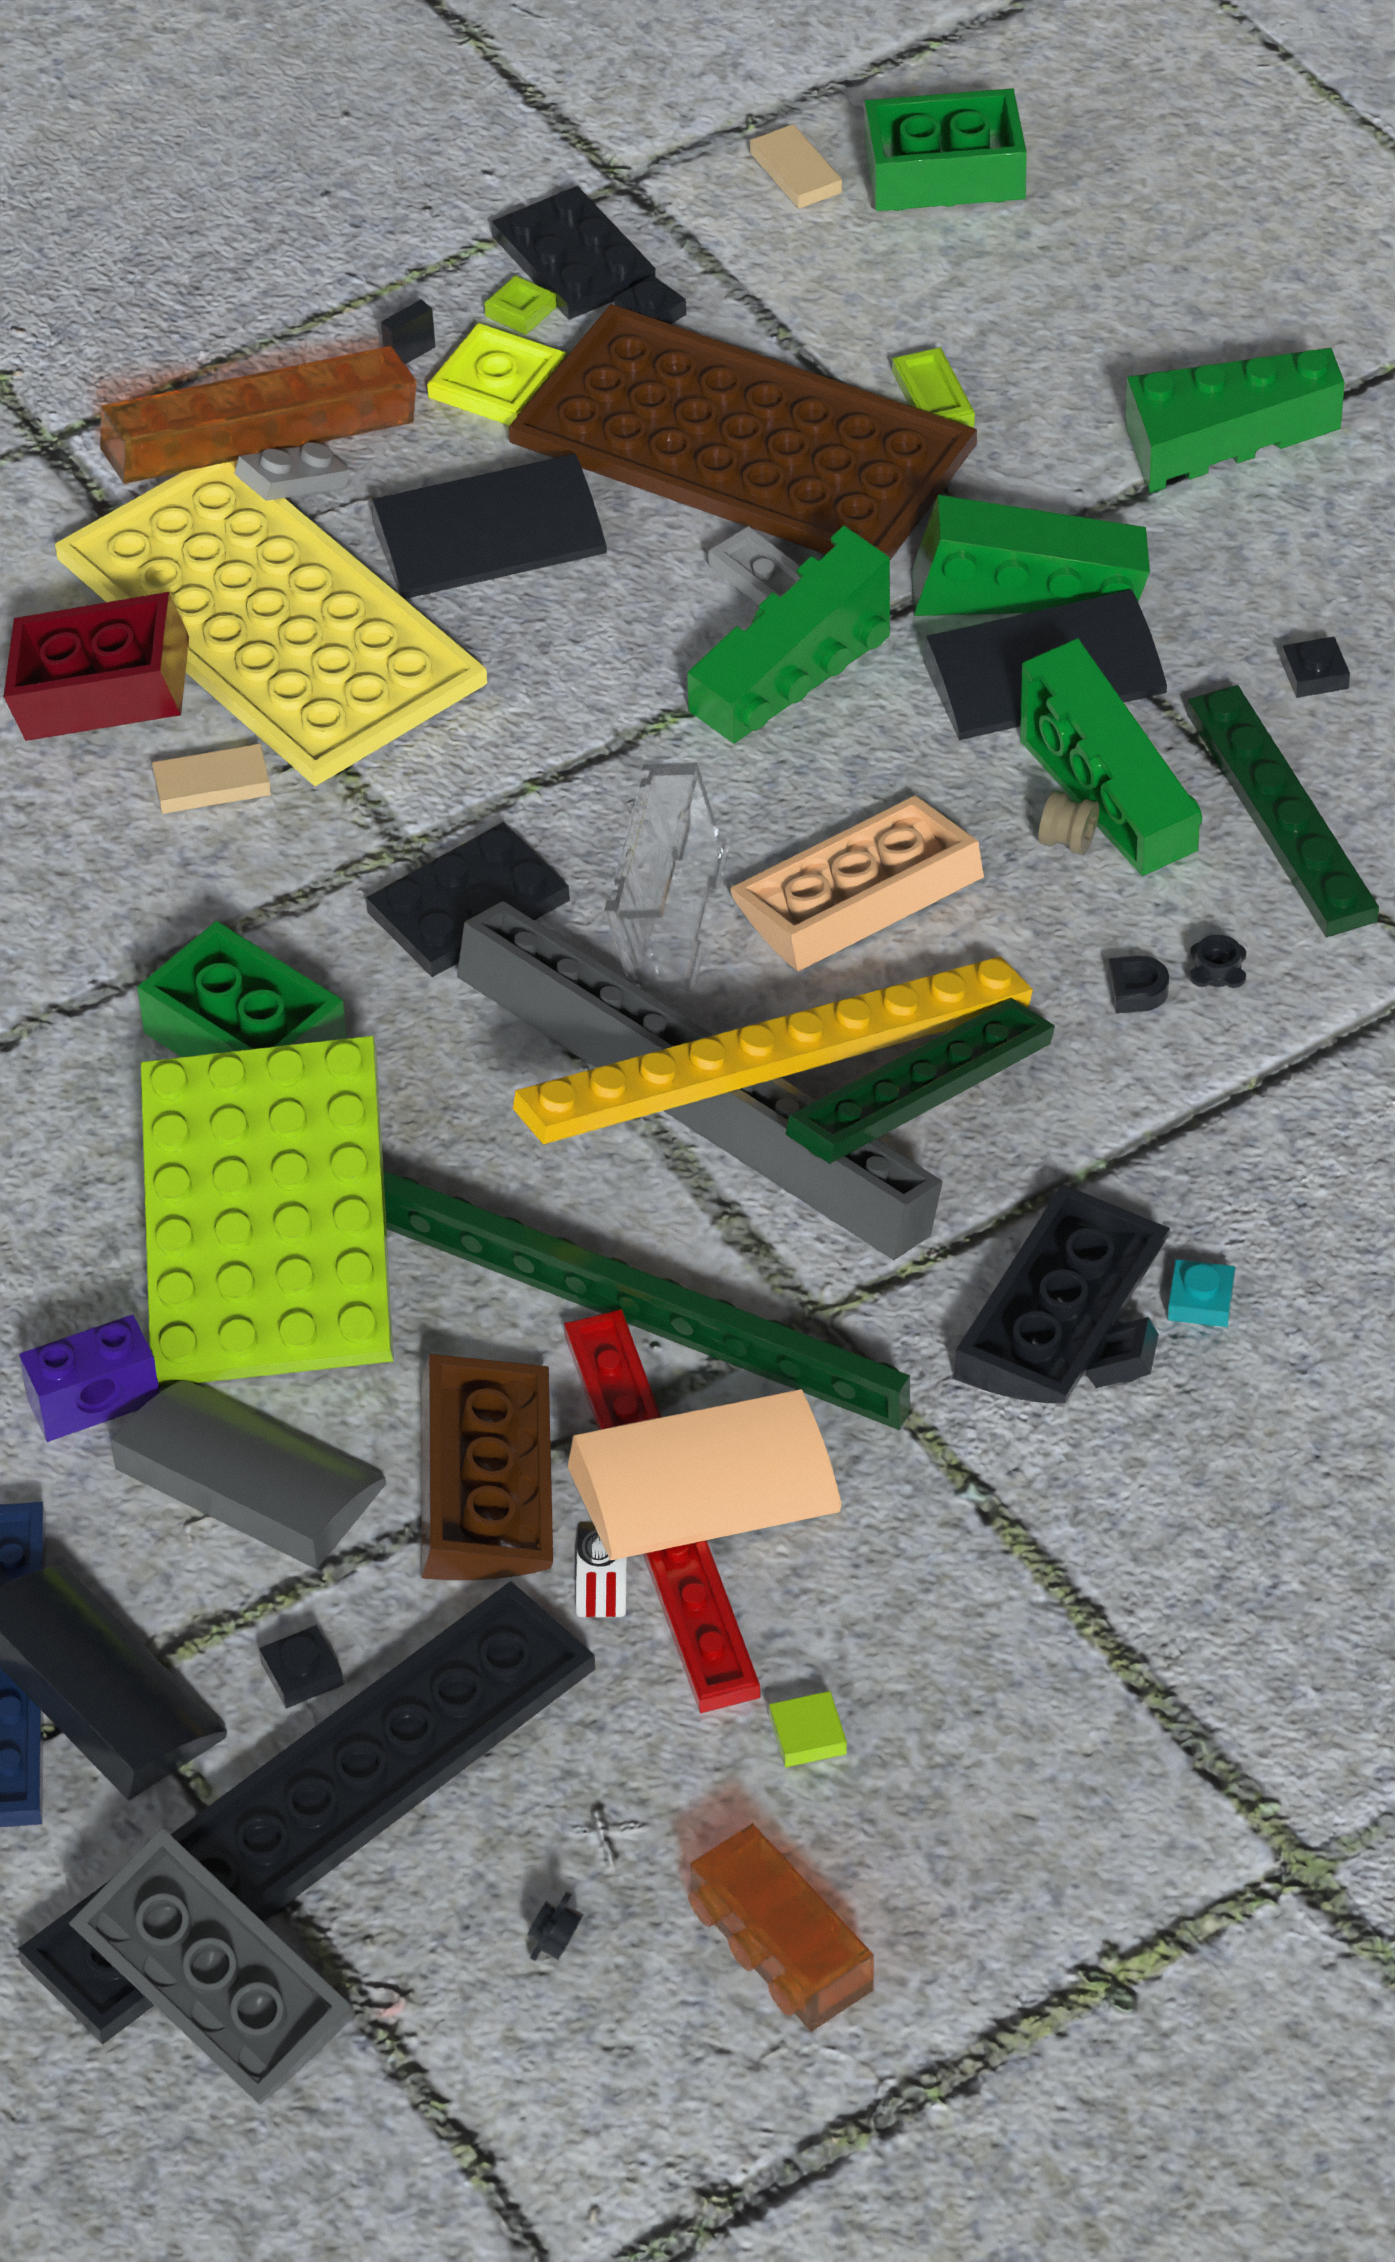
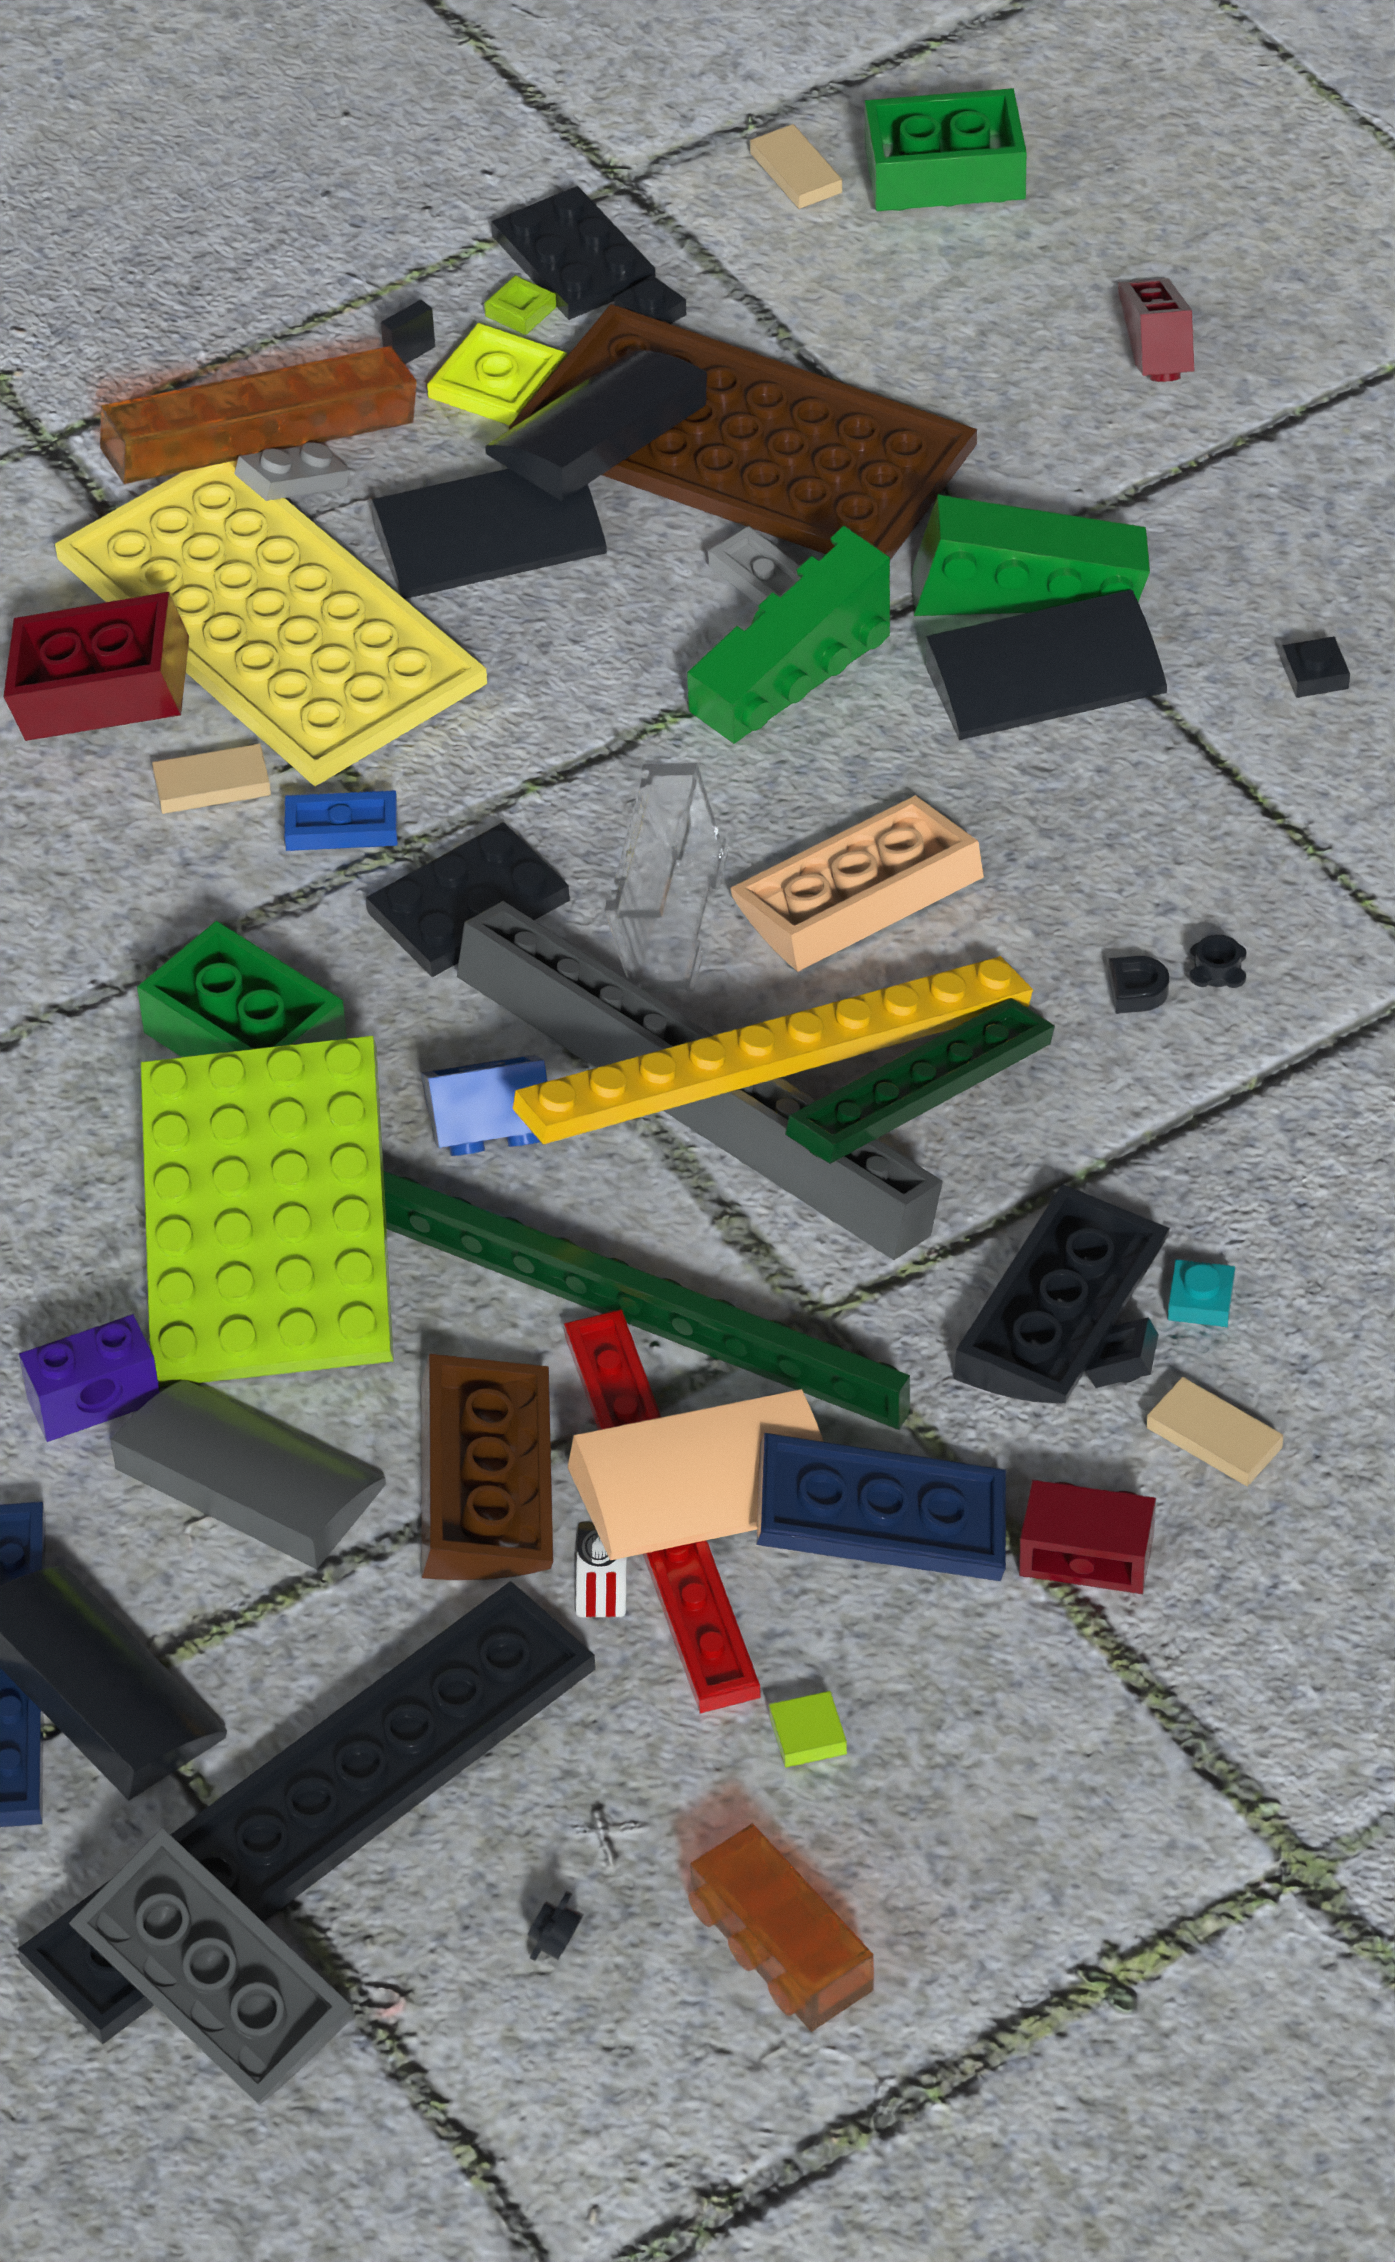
(301, 1666): black plate -> none
(341, 820): none -> blue plate
(477, 1103): none -> slope
(601, 421): none -> black slope
(882, 1507): none -> dark blue tile
(932, 385): lime tile -> none
(1068, 822): dark tan wheel -> none
(1087, 1536): none -> dark red brick
(1102, 754): green wedge -> none
(1158, 328): none -> dark red slope
(1215, 1431): none -> tan tile
(1230, 410): green wedge -> none
(1282, 811): dark green plate -> none

